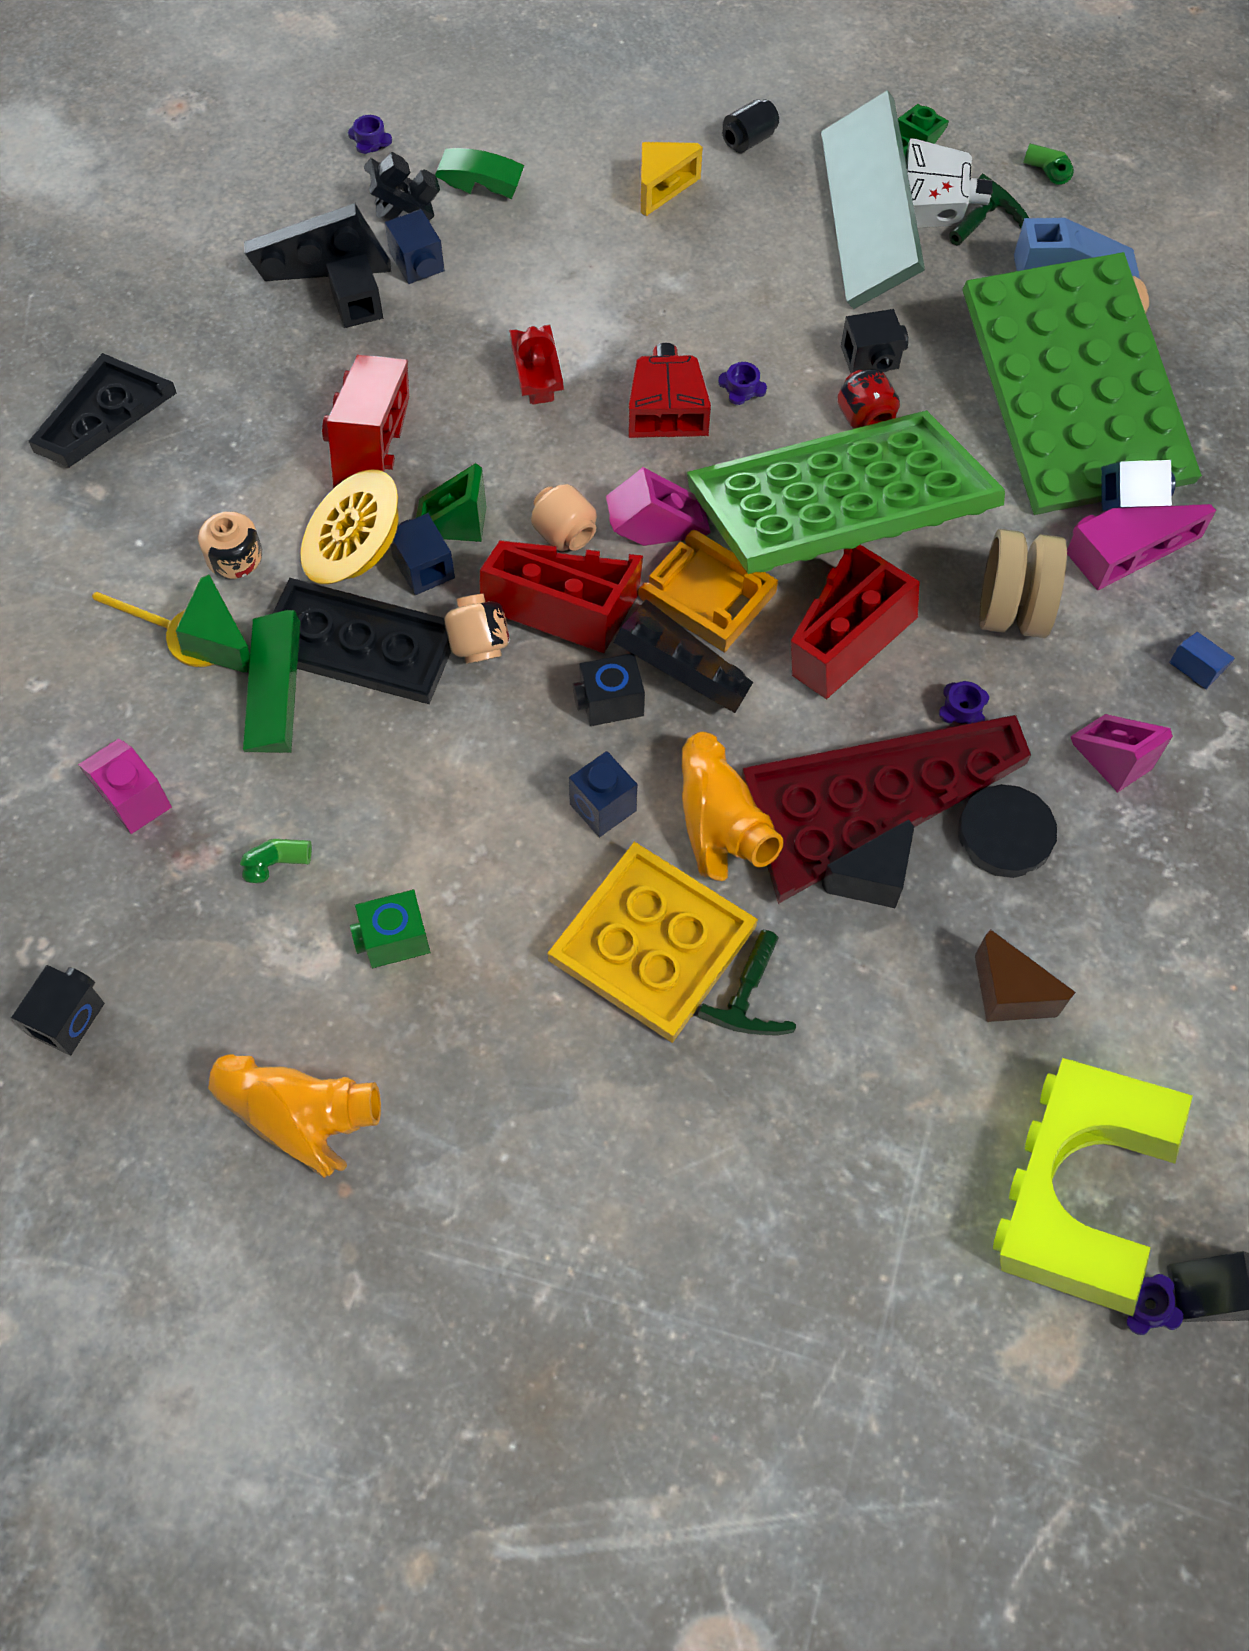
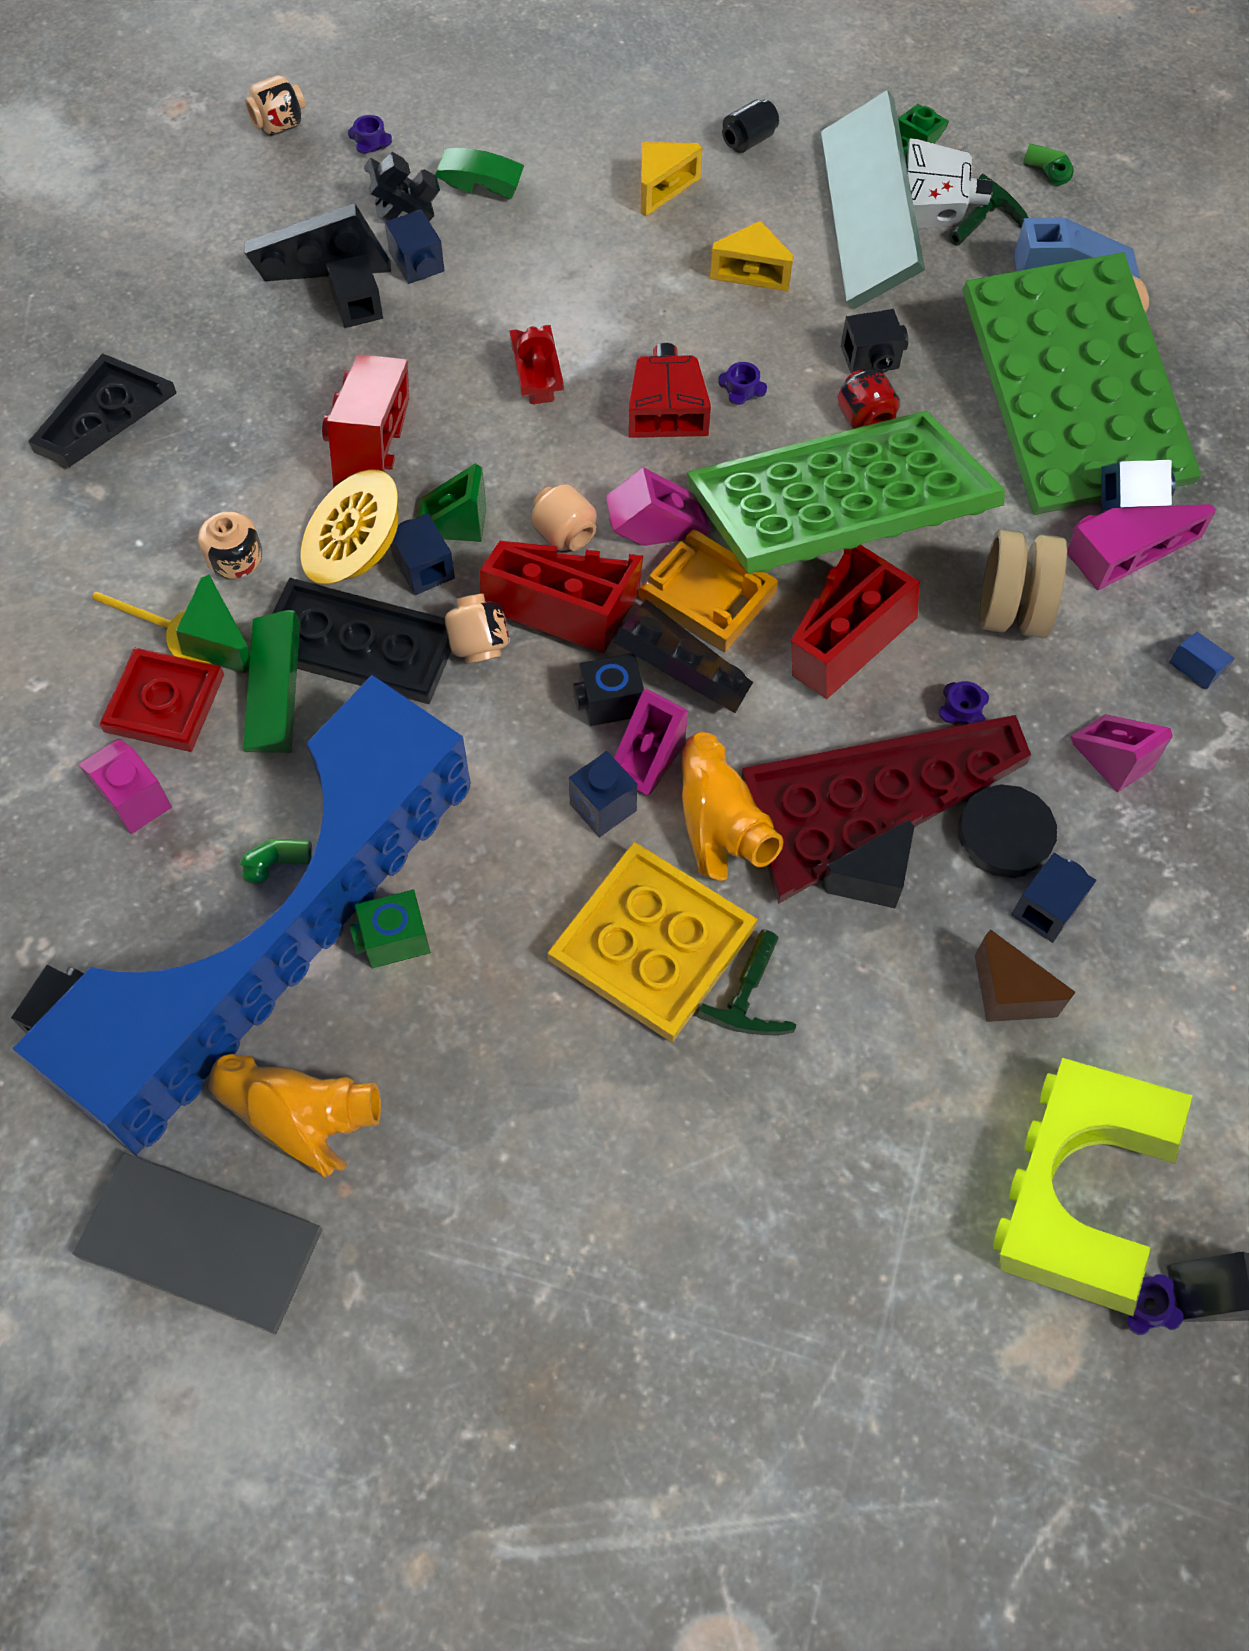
(146, 1041): none -> blue arch
(162, 699): none -> red tile
(199, 1242): none -> dark grey tile
(275, 105): none -> light nougat head
(652, 740): none -> dark pink slope
(752, 258): none -> yellow slope
(1053, 896): none -> dark blue brick

